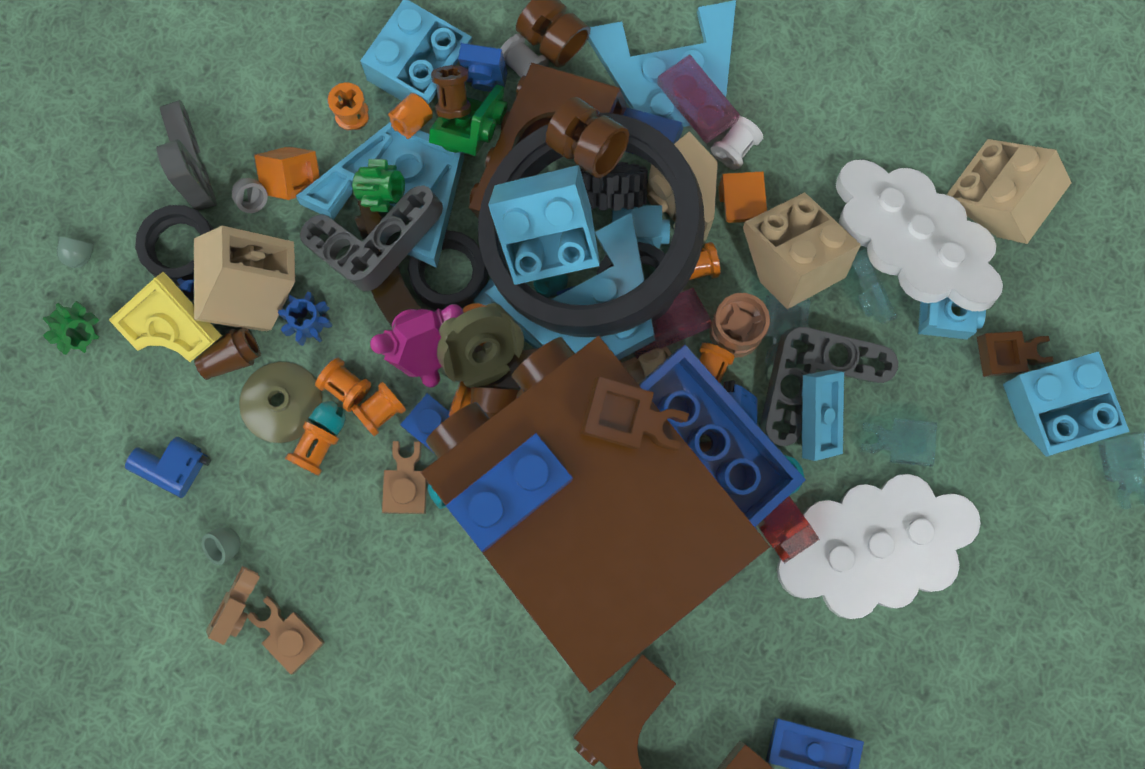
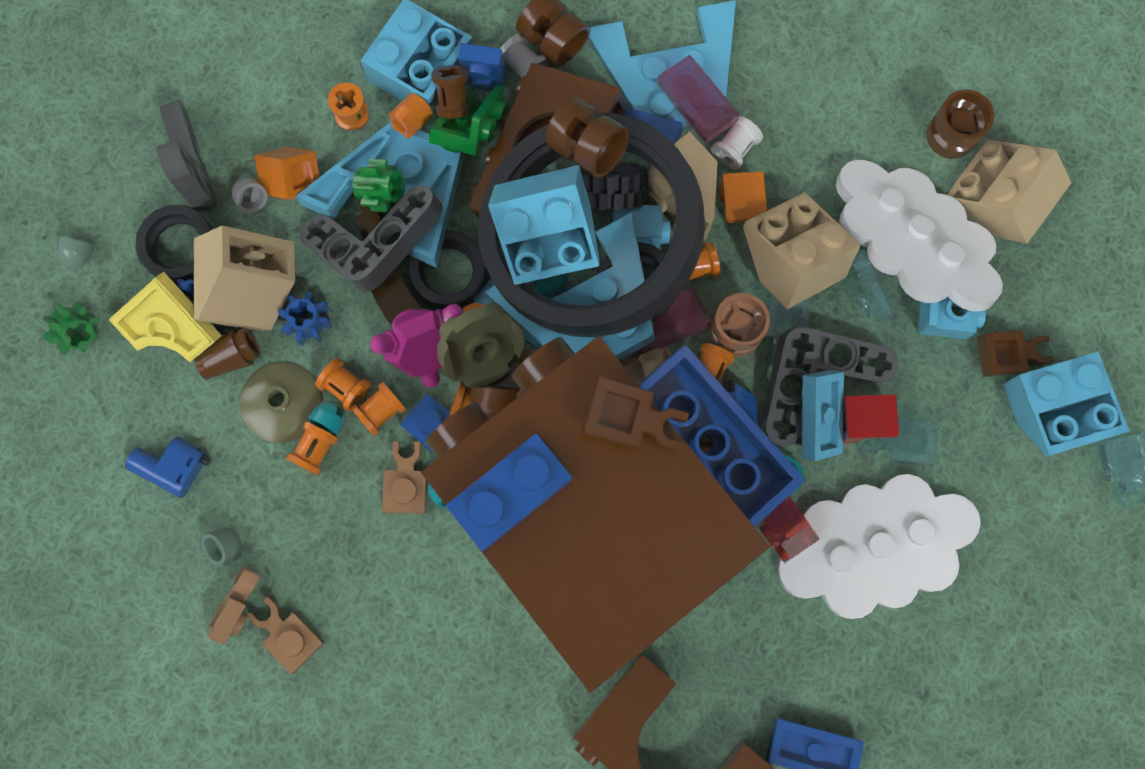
(869, 417): none -> red panel
(960, 124): none -> reddish brown wheel

